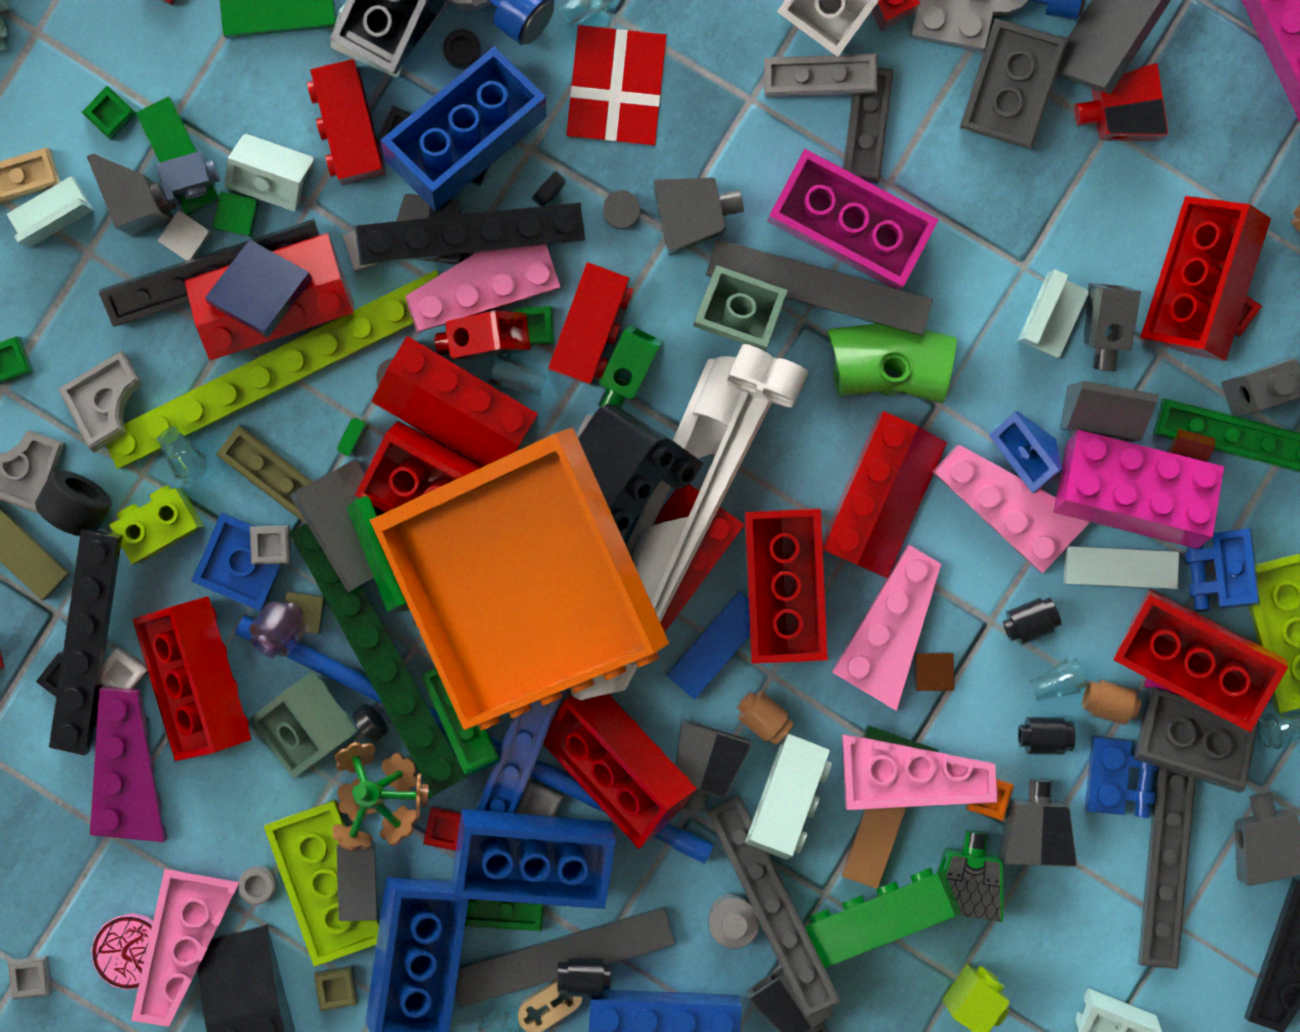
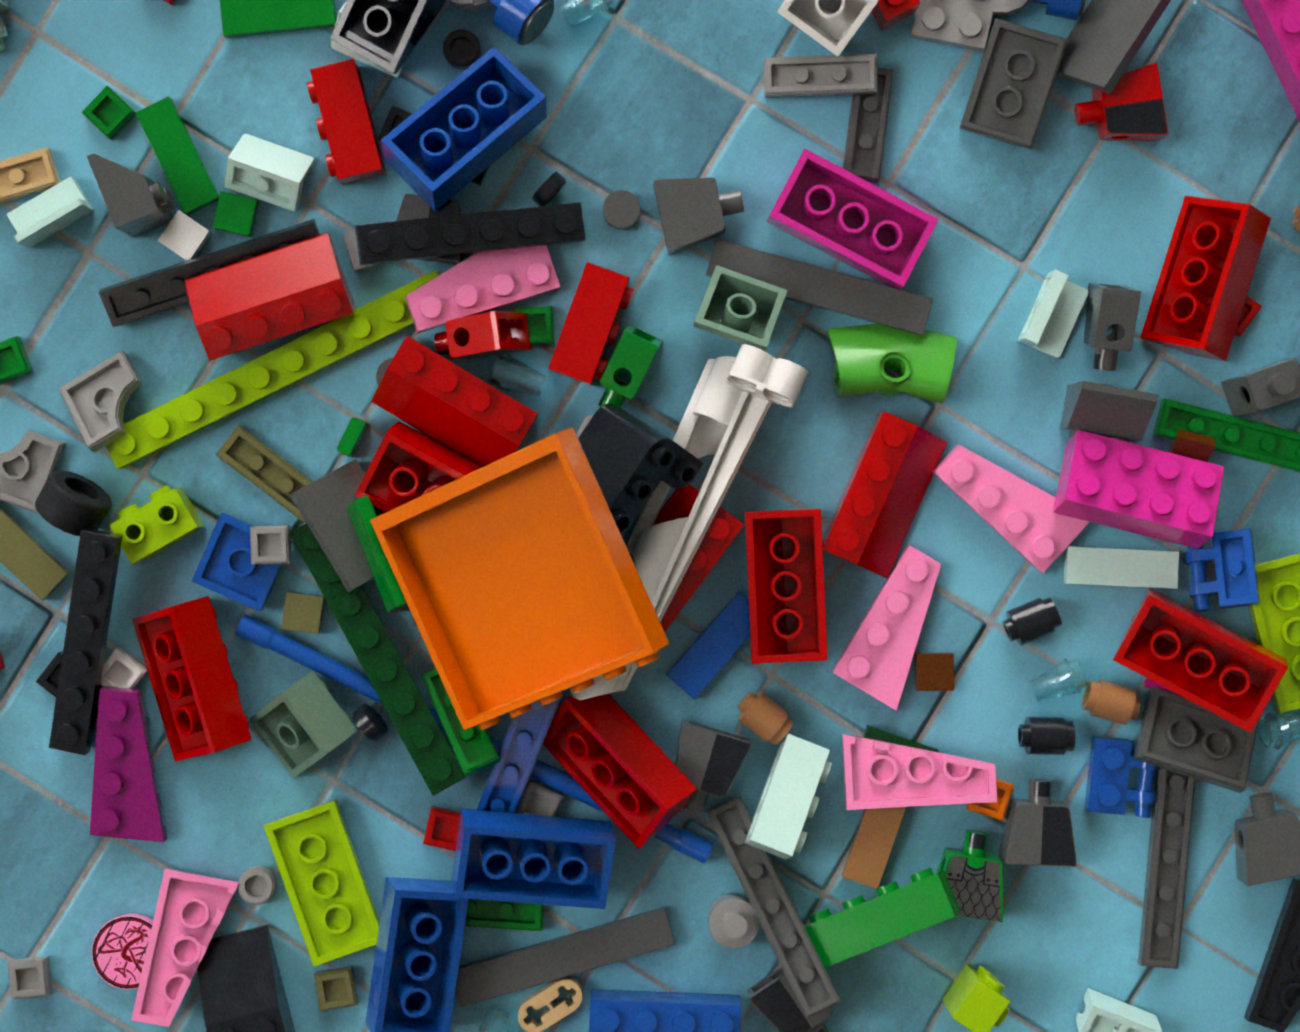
(182, 456): clear light blue cone -> none
(188, 176): sand blue brick -> none
(258, 288): dark blue tile -> none
(277, 629): clear purple head -> none
(357, 884): dark grey tile -> none
(366, 796): medium nougat plant -> none
(583, 977): black brick -> none
(616, 85): red sticker -> none
(1028, 450): blue slope -> none

